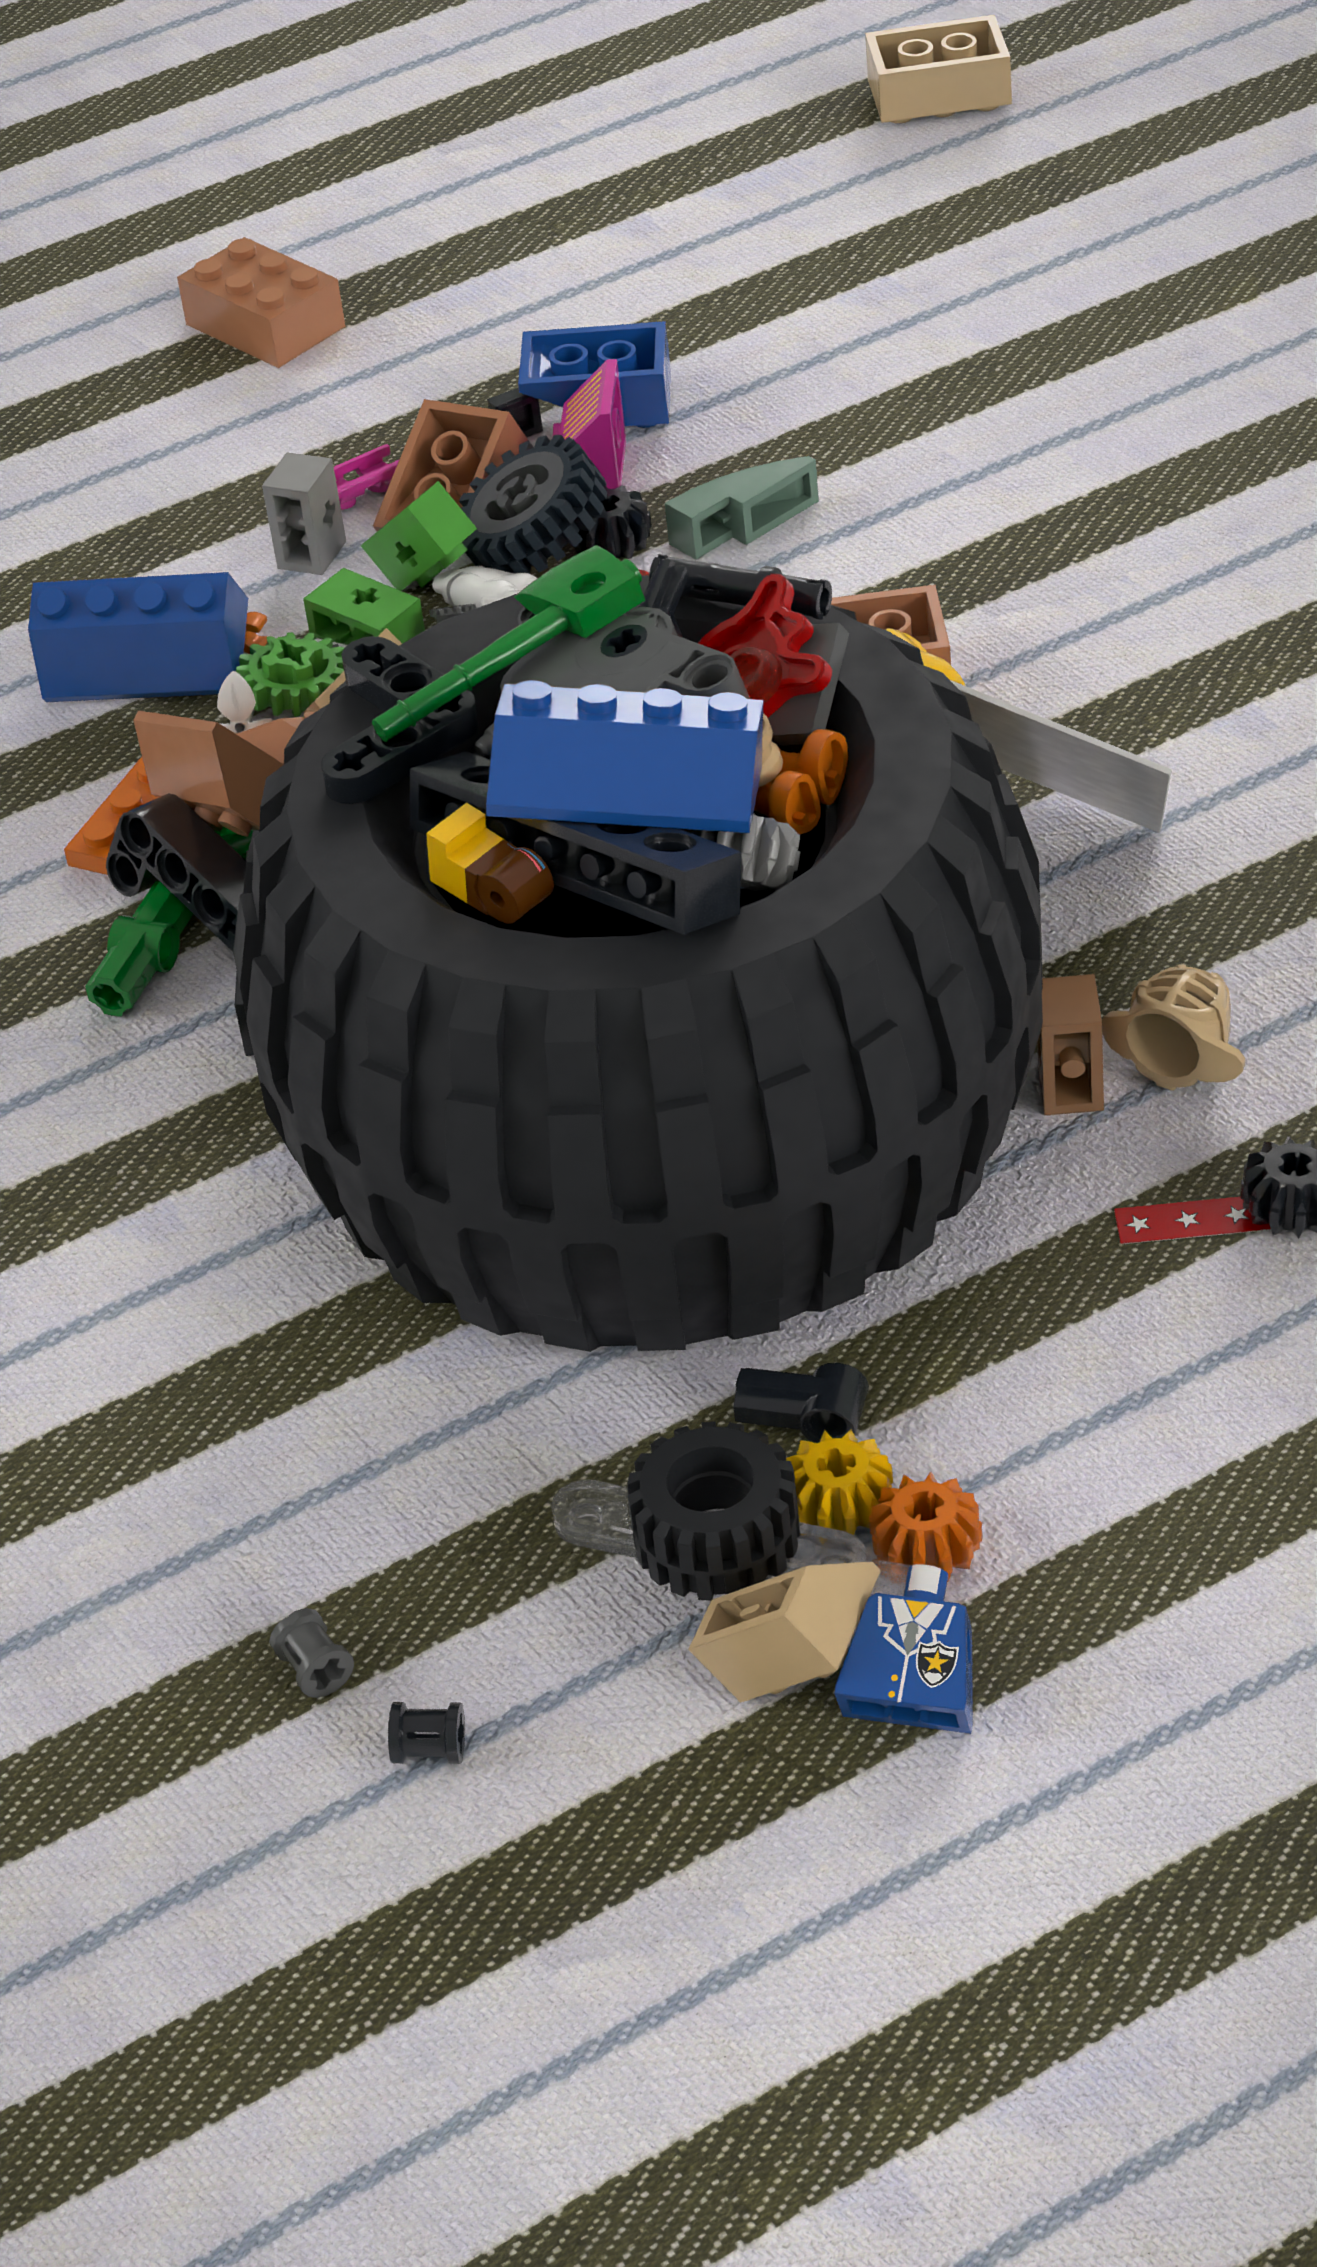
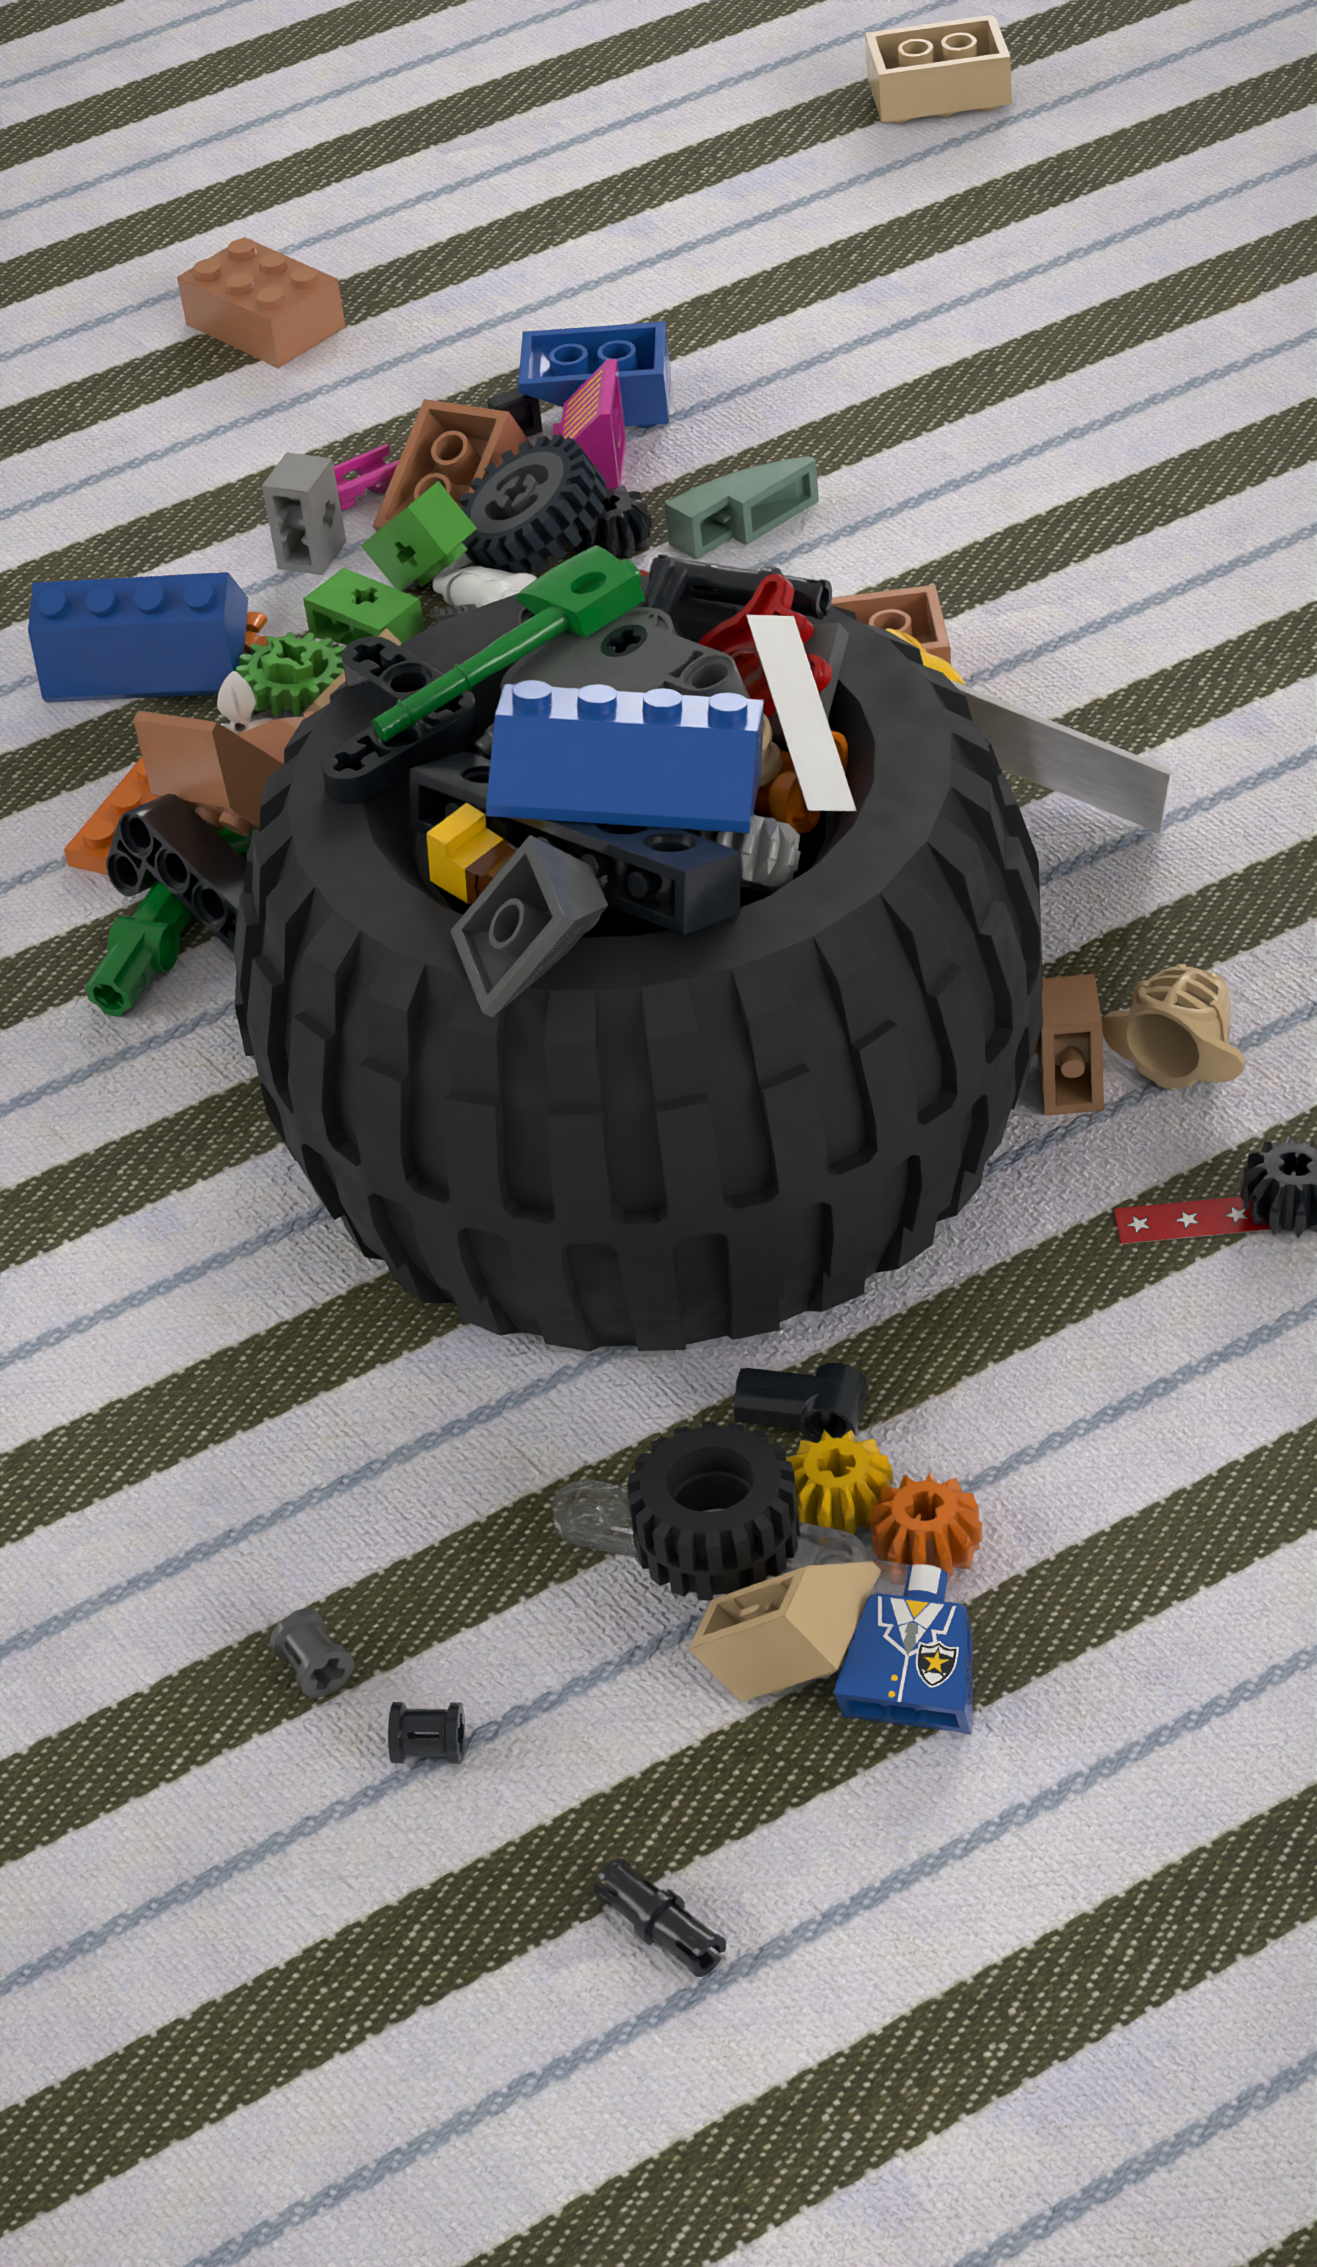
(526, 922): none -> dark grey slope
(660, 1917): none -> black pin
(801, 713): none -> white sticker

